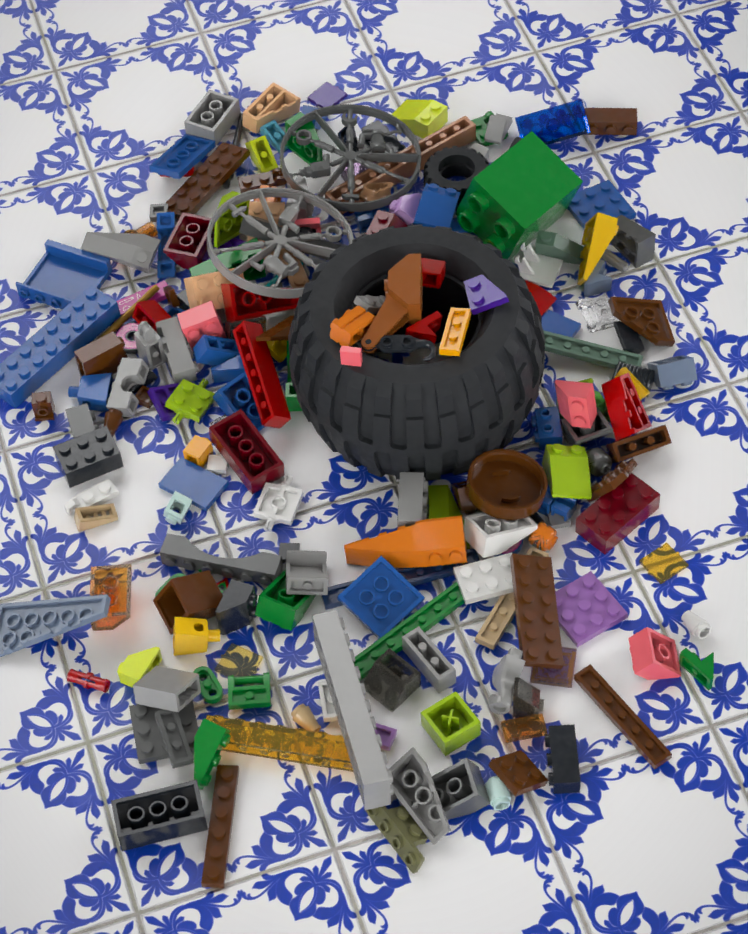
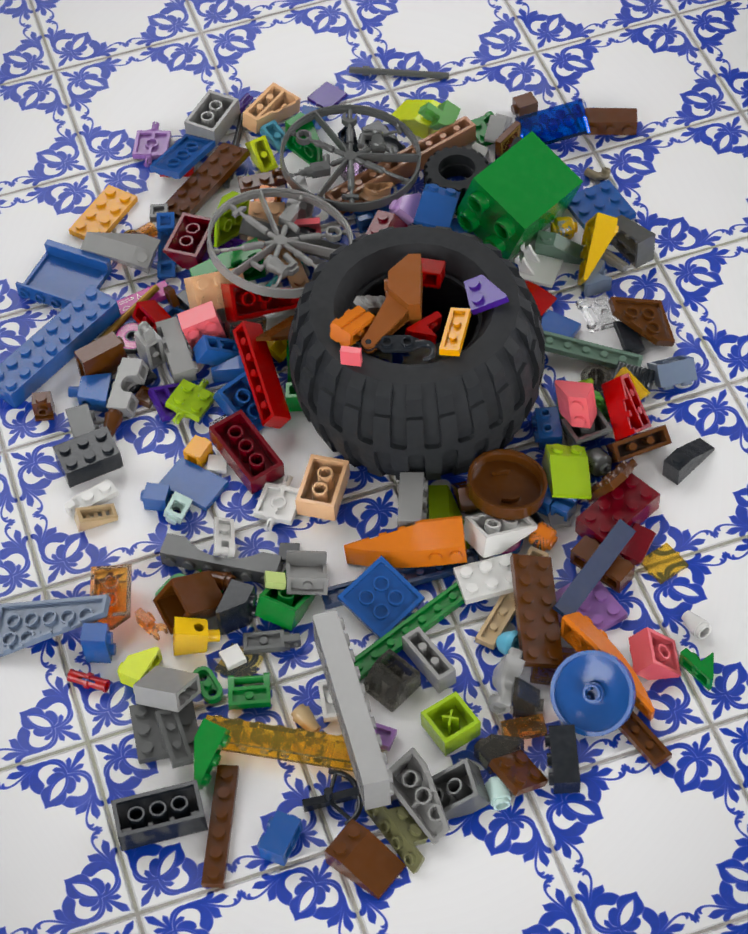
(97, 642): none -> blue brick
(104, 212): none -> light orange plate
(147, 622): none -> clear orange plate
(151, 144): none -> medium lavender plate
(156, 496): none -> brick
(222, 579): none -> reddish brown cone
(224, 537): none -> white plate
(232, 657): none -> white tile
(244, 102): none -> dark purple piece
(269, 641): none -> dark grey hinge
(275, 580): none -> yellowish green tile
(280, 838): none -> blue brick
(322, 487): none -> light nougat brick
(332, 799): none -> black piece
(364, 859): none -> reddish brown slope
(366, 70): none -> dark grey bar
(441, 116): none -> bright green brick
(494, 747): none -> clear smoke slope
(504, 141): none -> reddish brown tile
(507, 640): none -> medium azure cone
(524, 104): none -> reddish brown brick
(564, 226): none -> yellow head
(583, 636): none -> orange wedge
(593, 692): none -> blue dish
(594, 569): none -> dark blue tile
(598, 176): none -> dark tan arm
(598, 373): none -> clear smoke piece
(616, 576): none -> reddish brown brick
(638, 545): none -> dark red slope
(685, 460): none -> black slope

